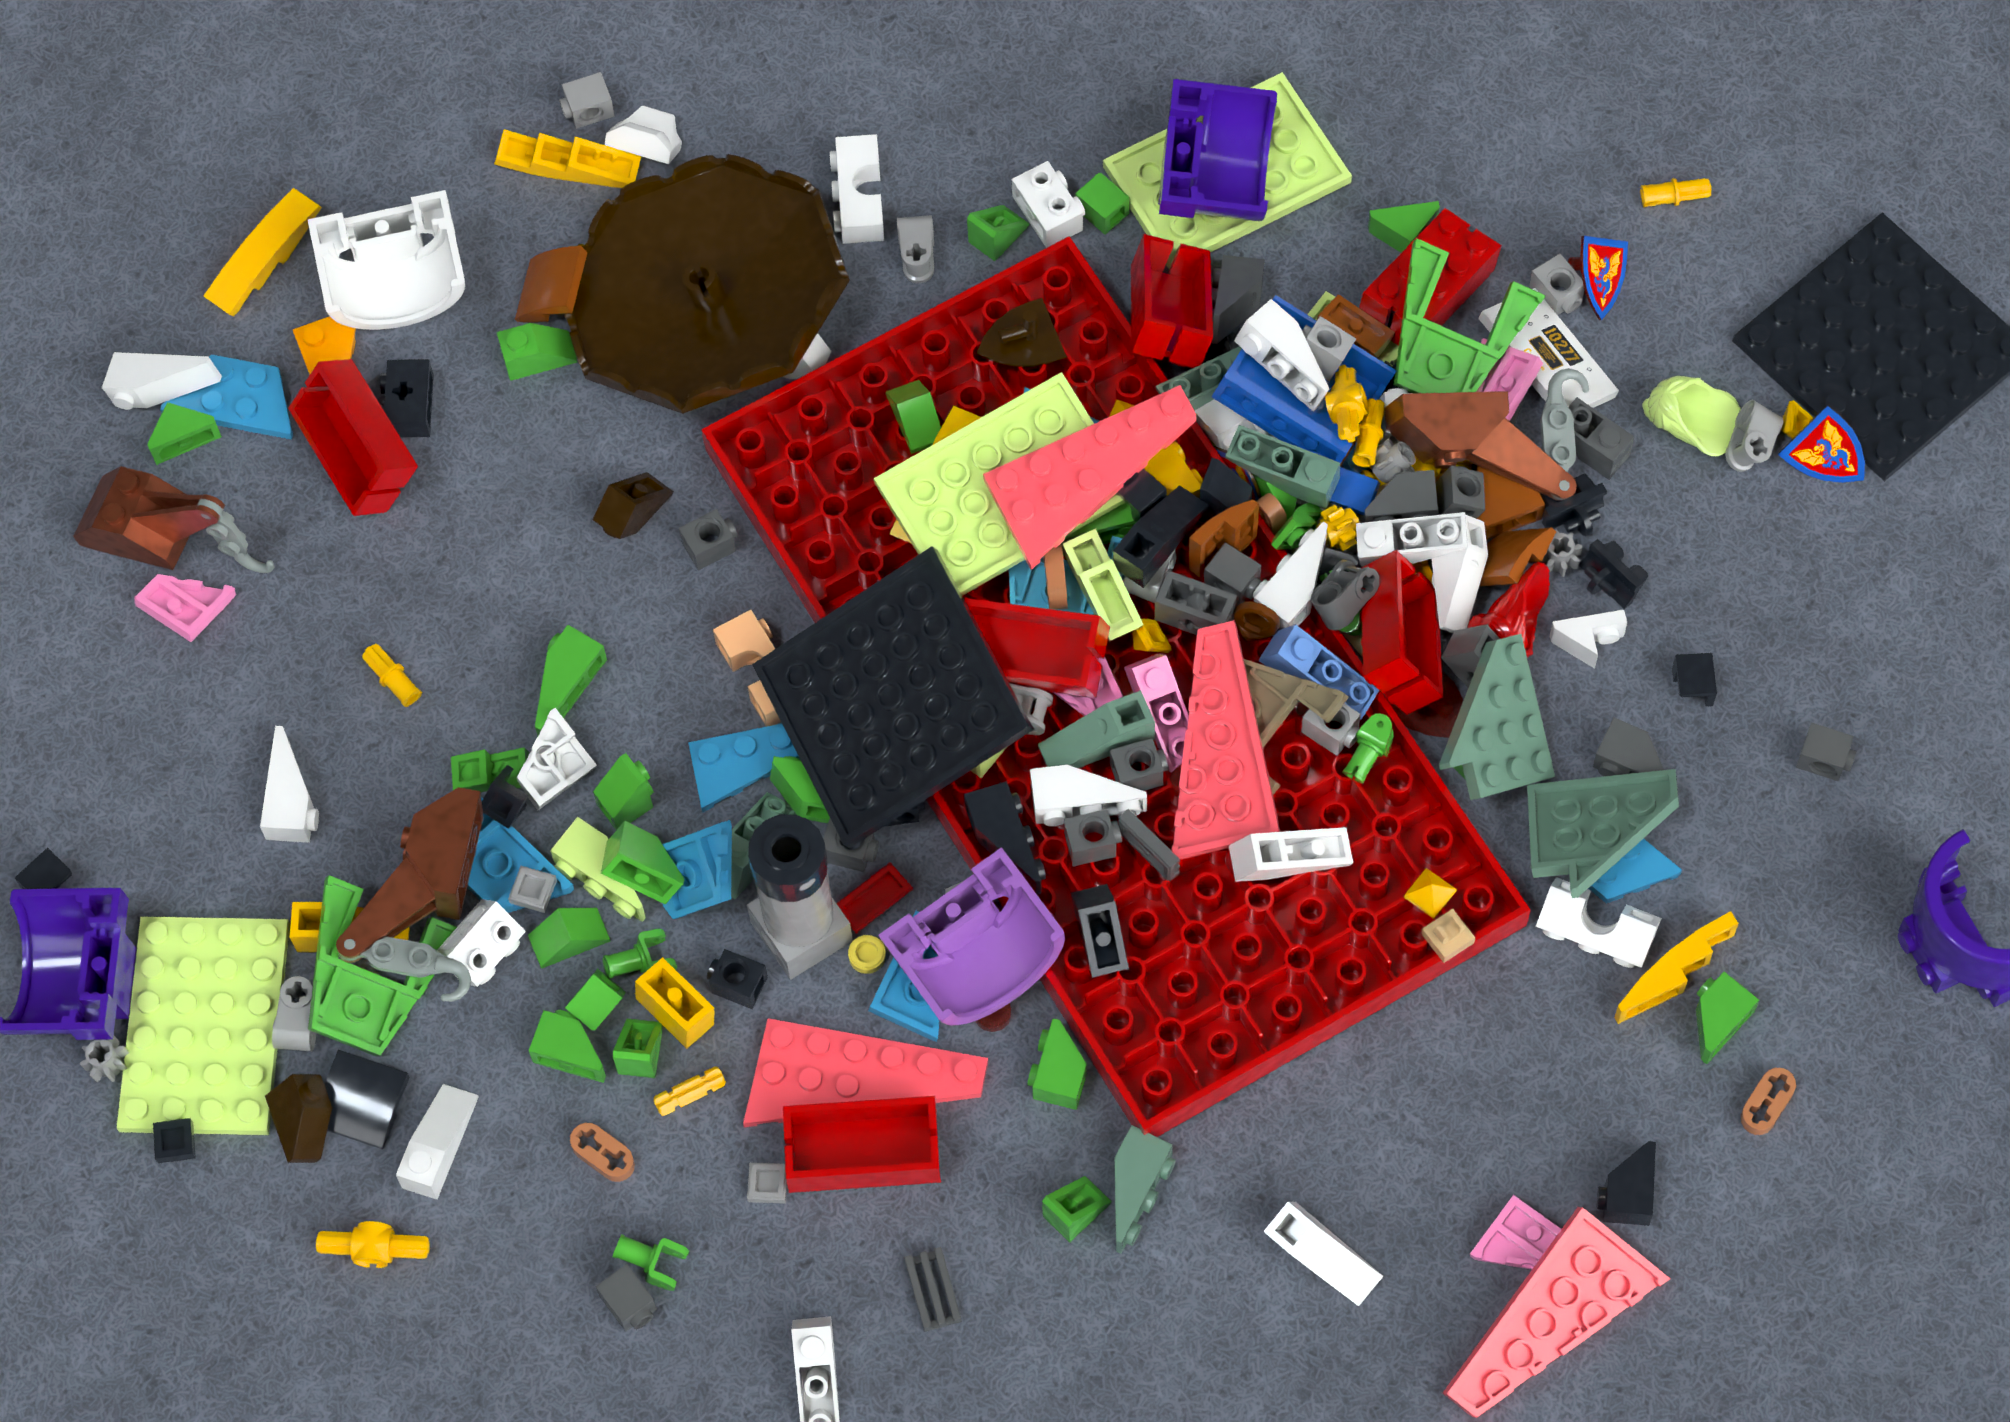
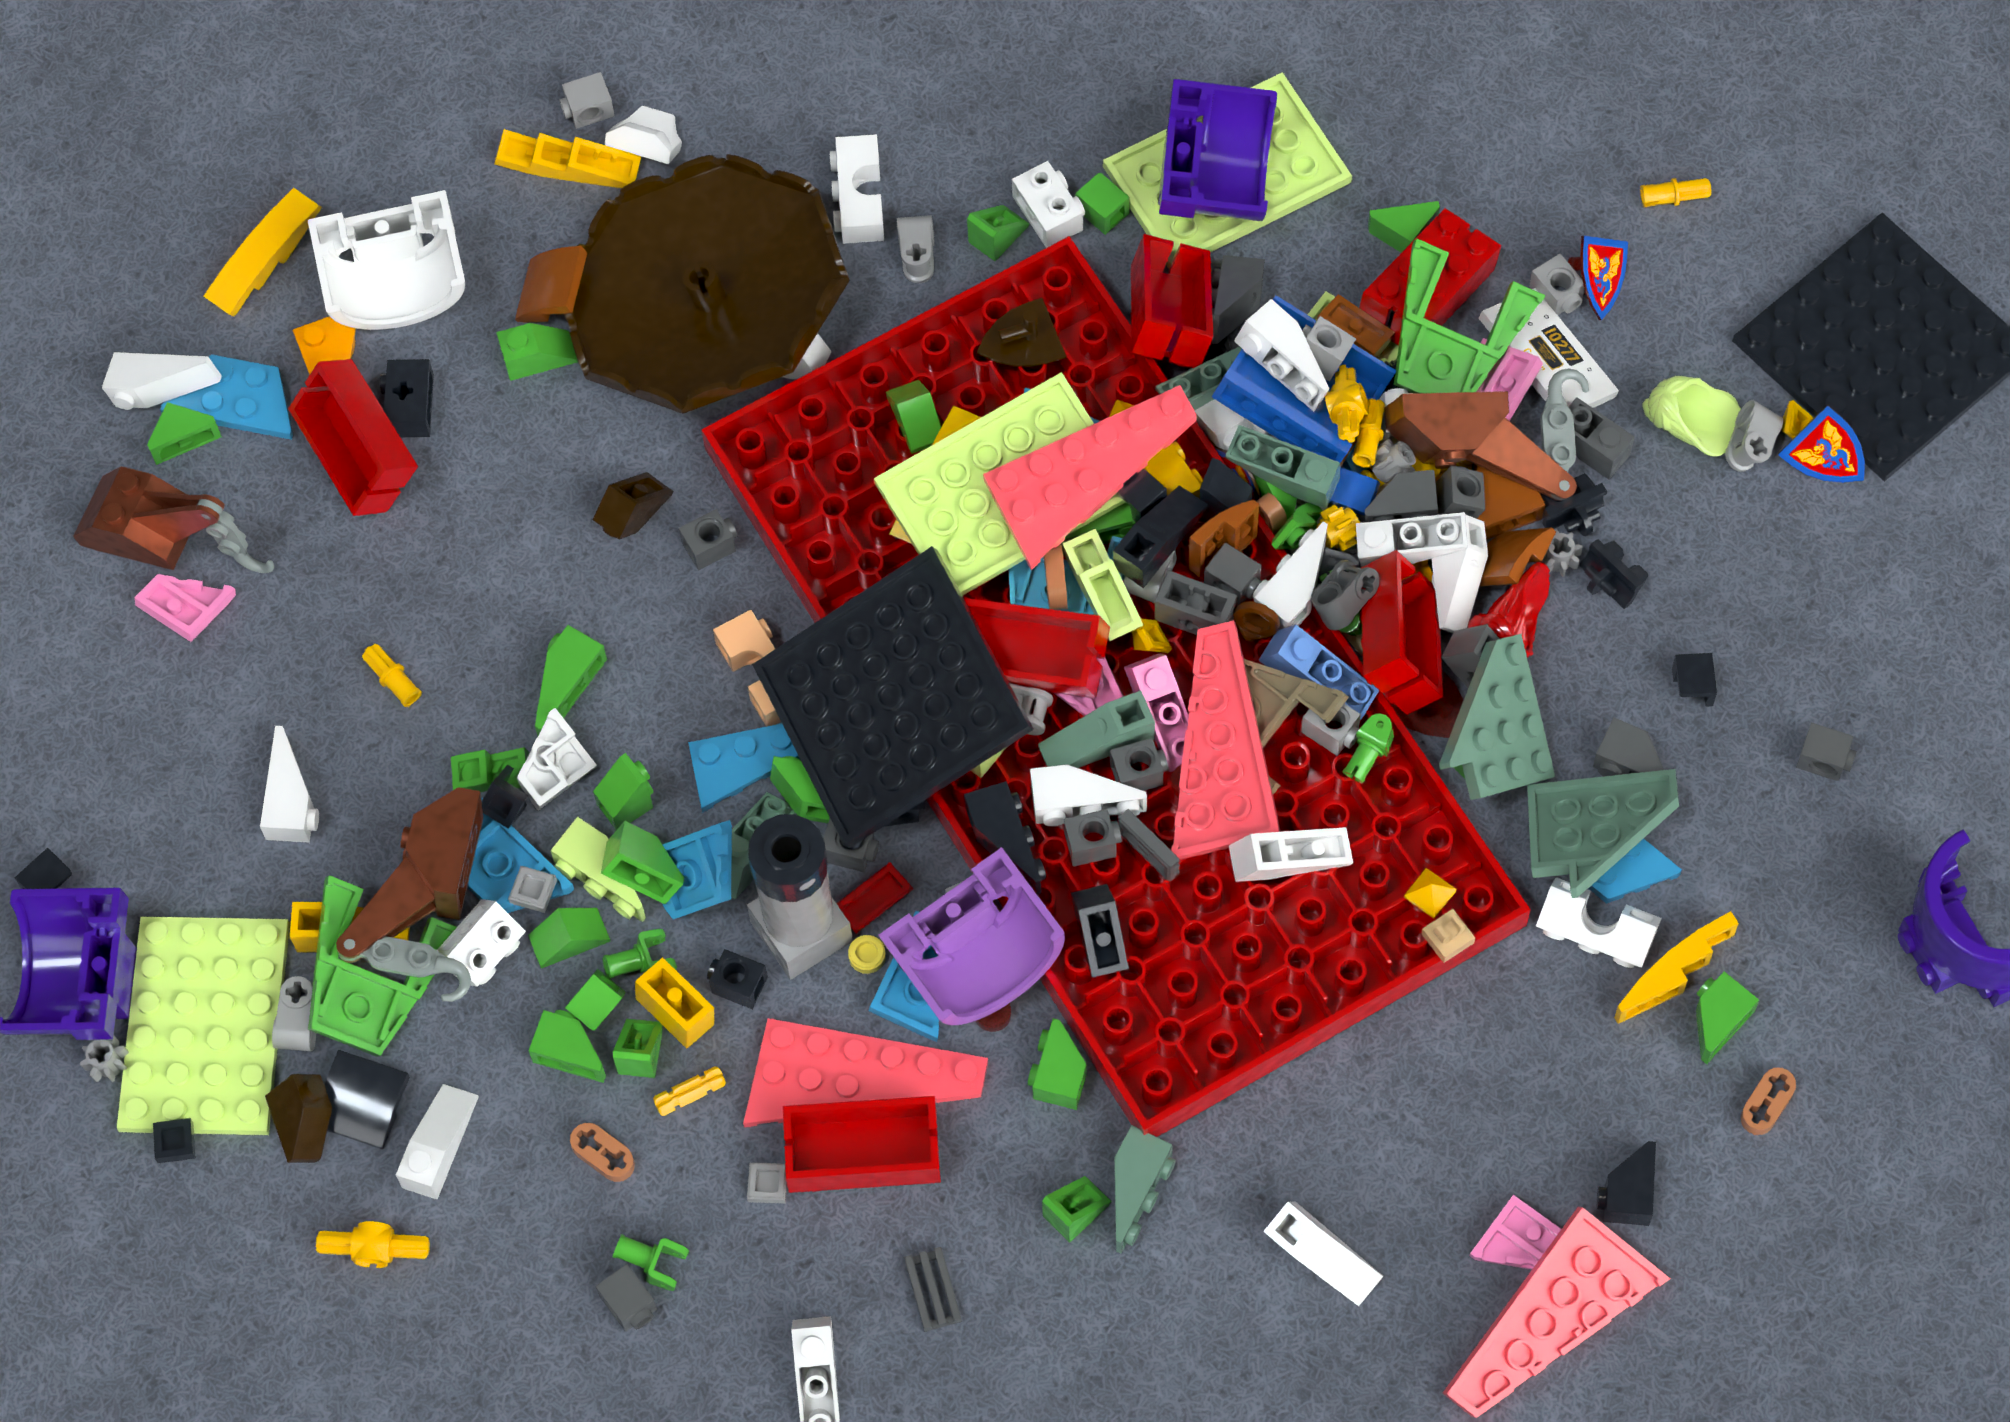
(1580, 634): white slope -> none

